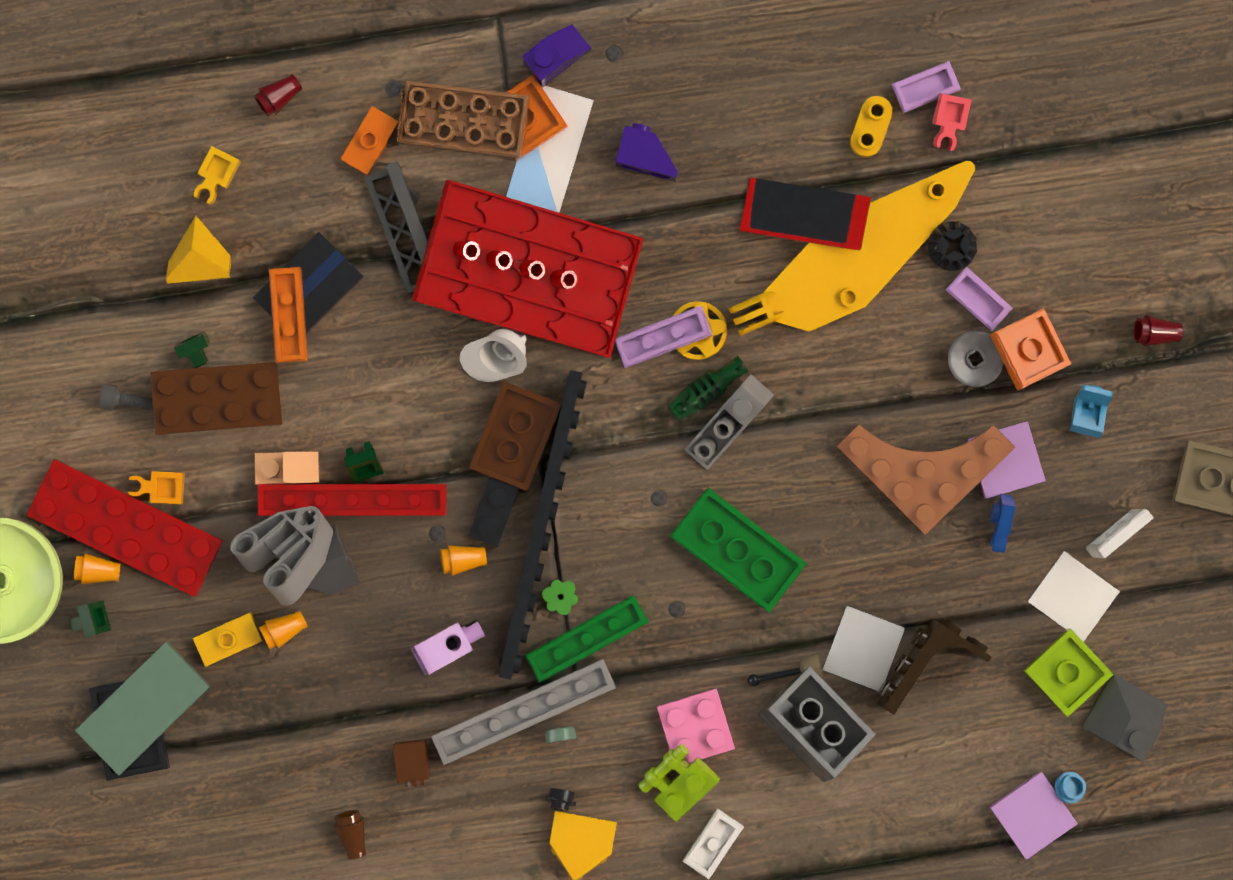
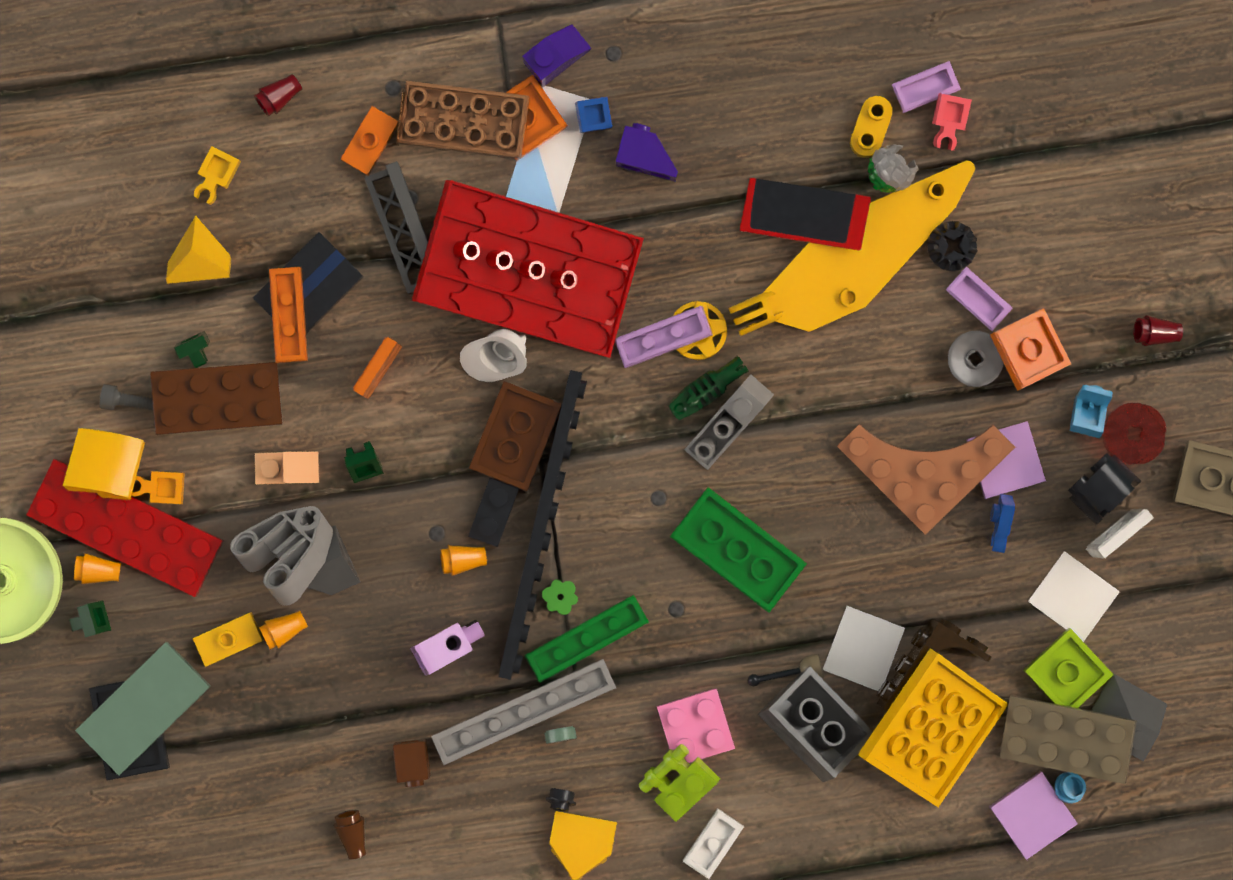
(104, 463): none -> yellow slope
(355, 499): red plate -> none
(377, 367): none -> orange tile
(593, 114): none -> blue plate
(889, 170): none -> light grey piece
(933, 728): none -> yellow plate
(1068, 739): none -> dark tan plate
(1104, 488): none -> black brick
(1152, 433): none -> clear red plate

